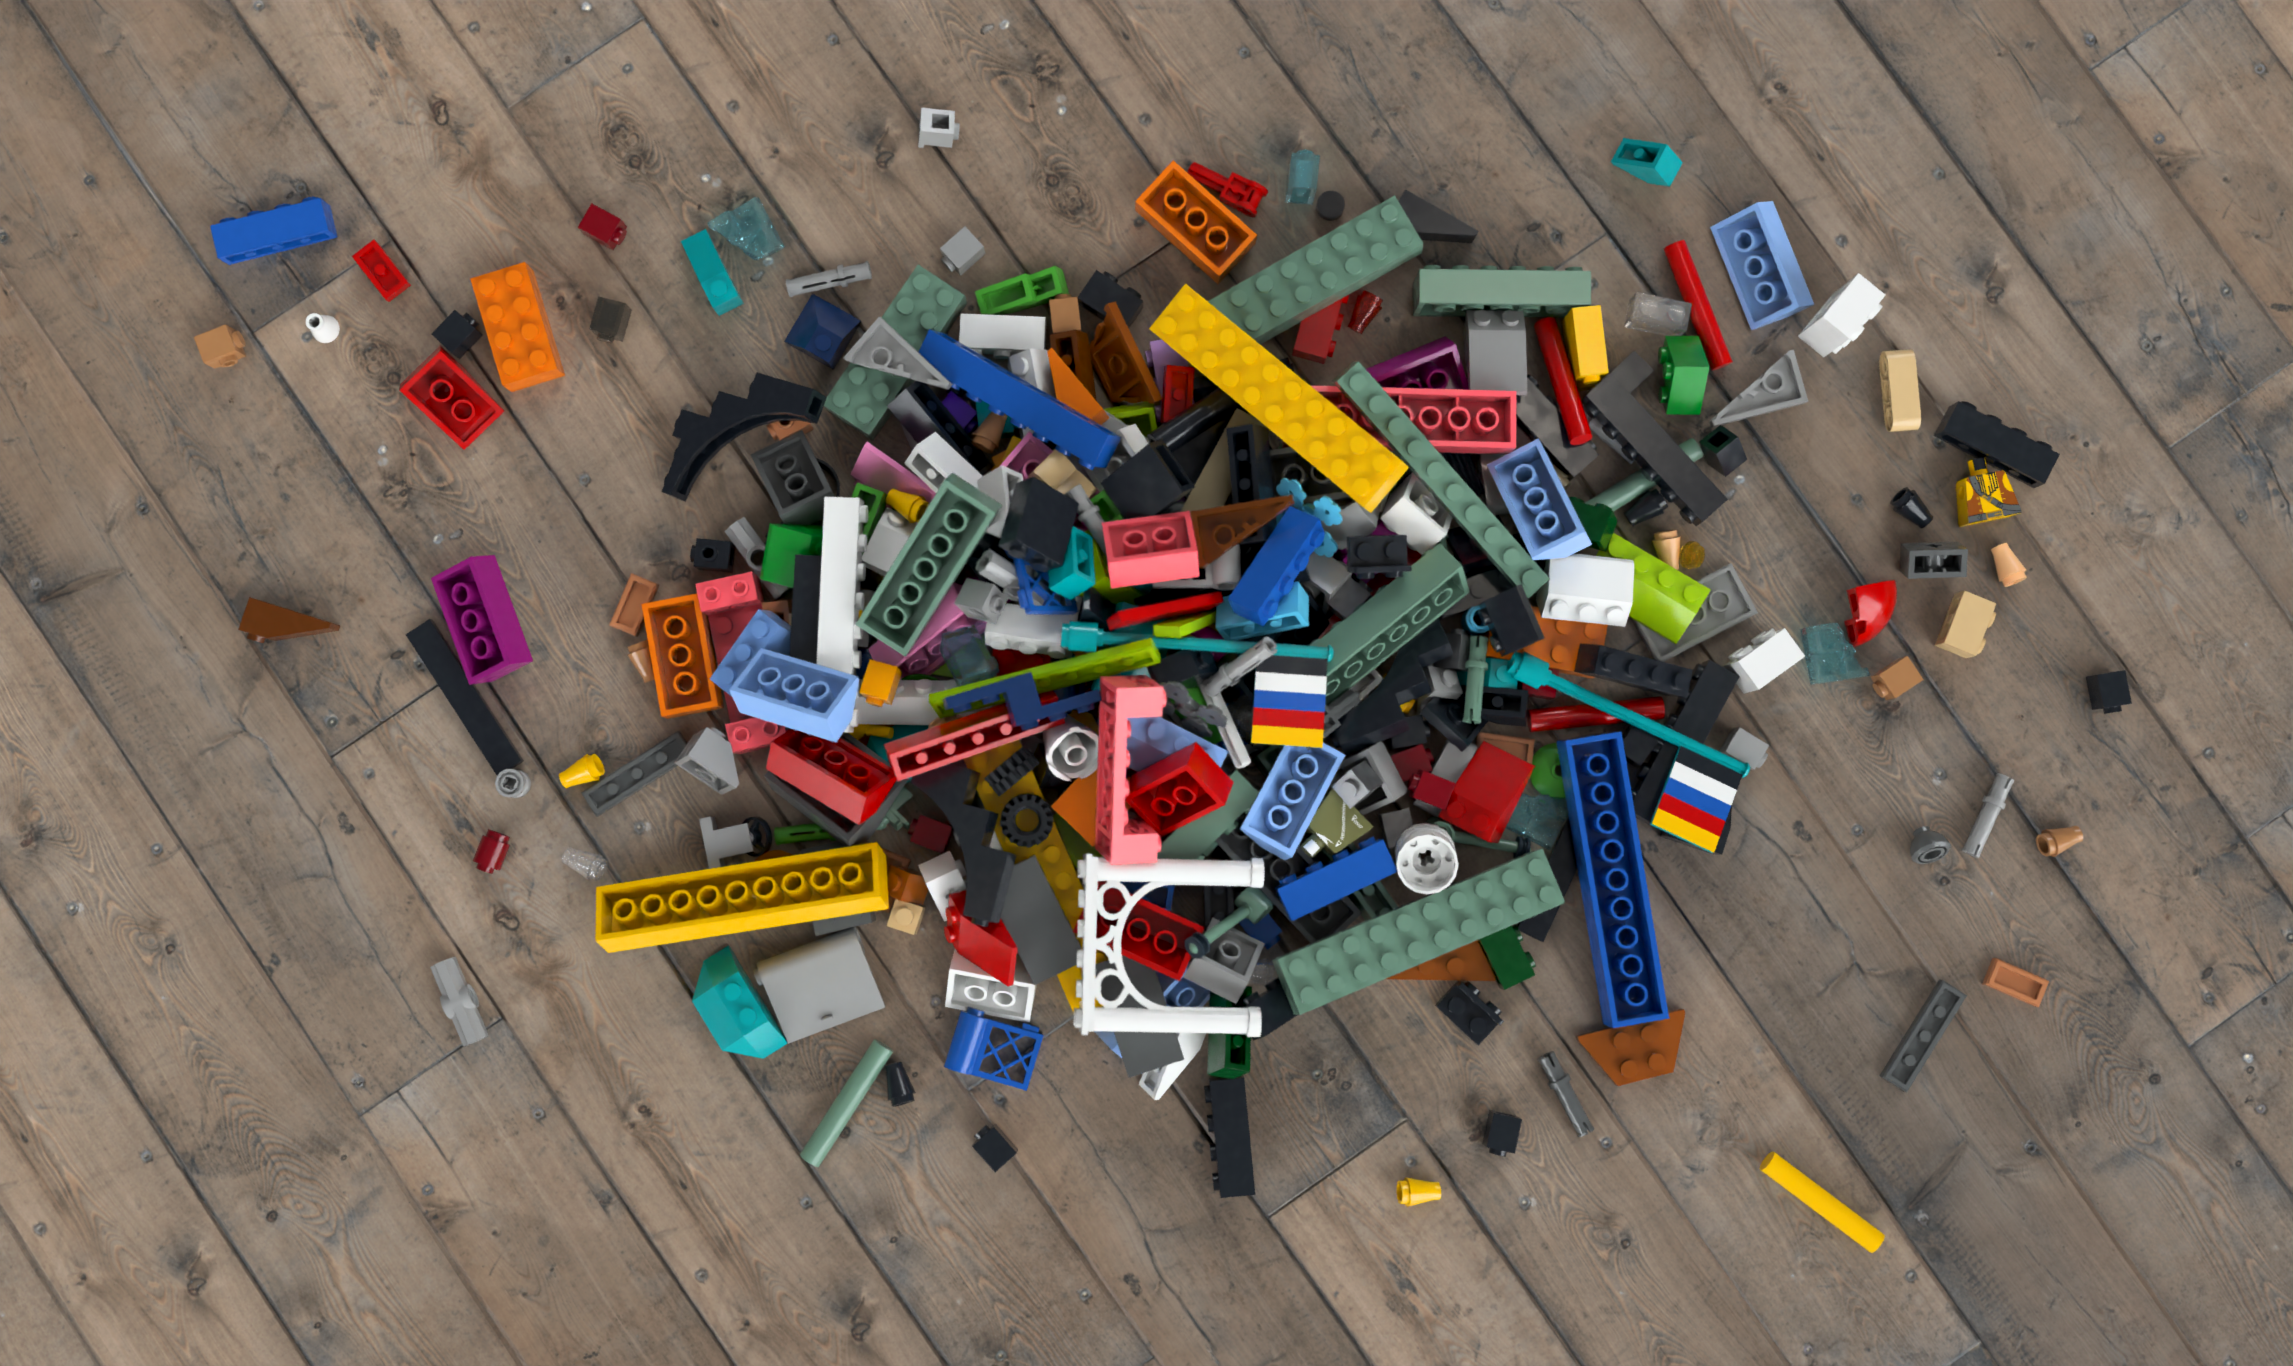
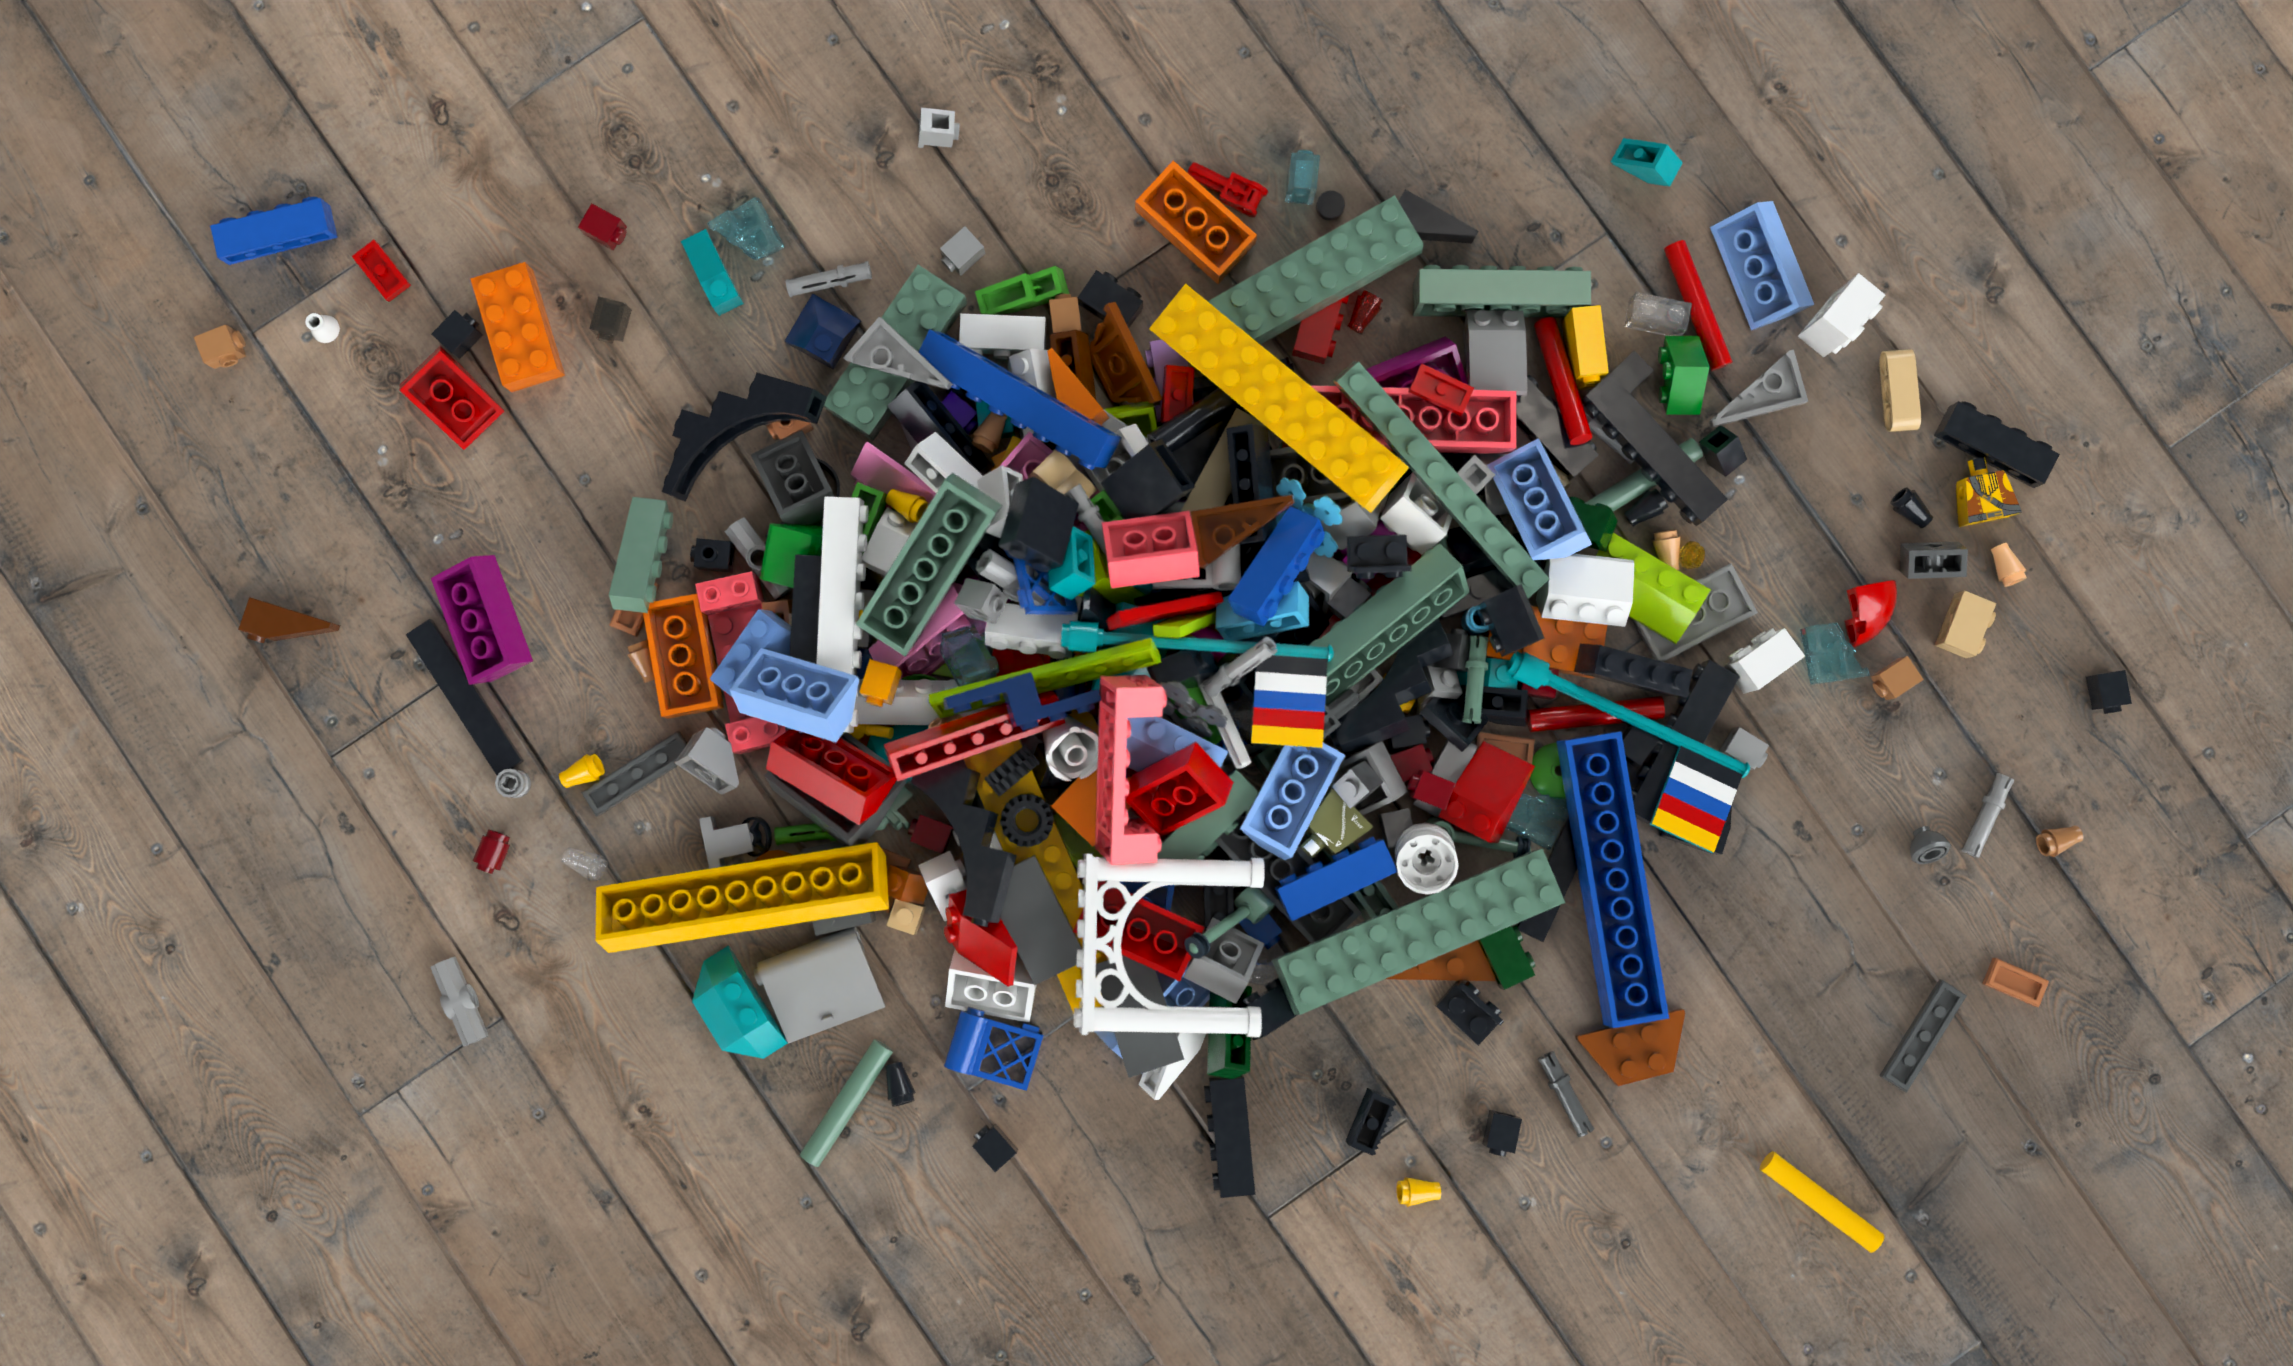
(640, 555): none -> sand green brick
(1370, 1121): none -> black brick
(1441, 389): none -> red plate
(1475, 474): none -> light grey brick

